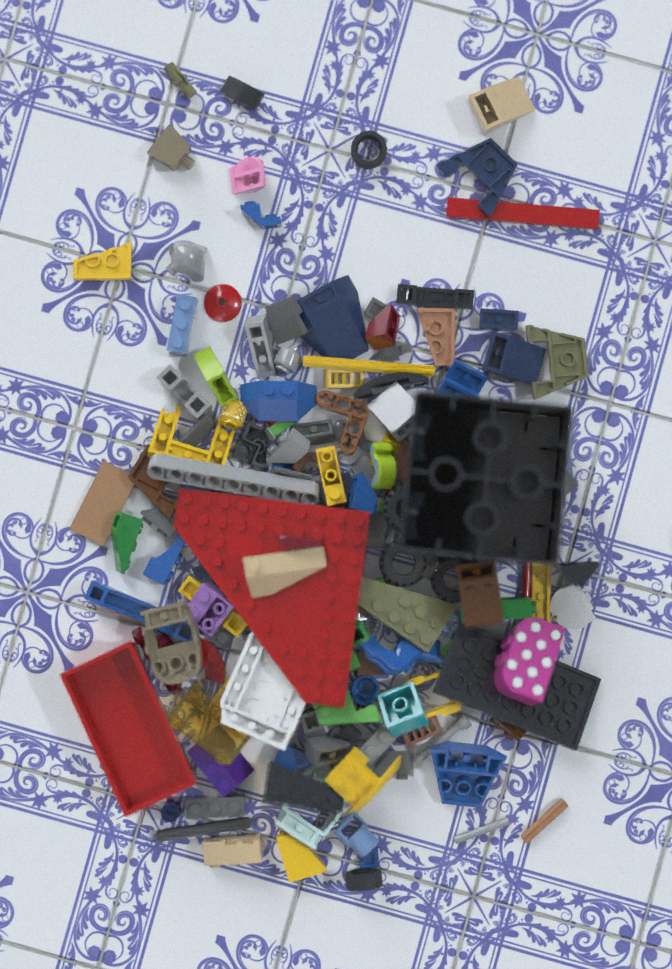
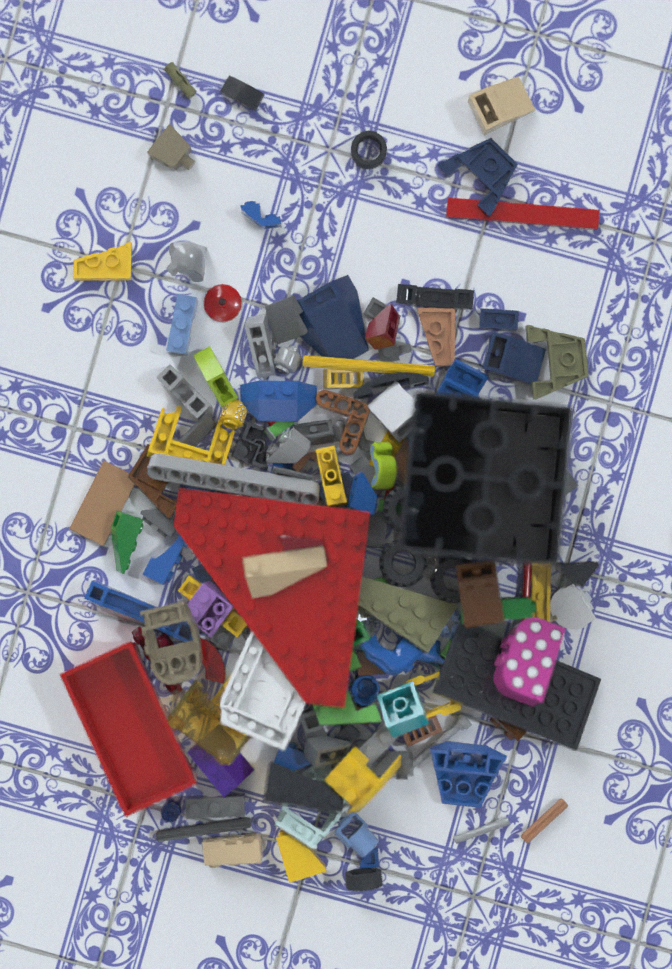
(247, 176): bright pink slope -> none

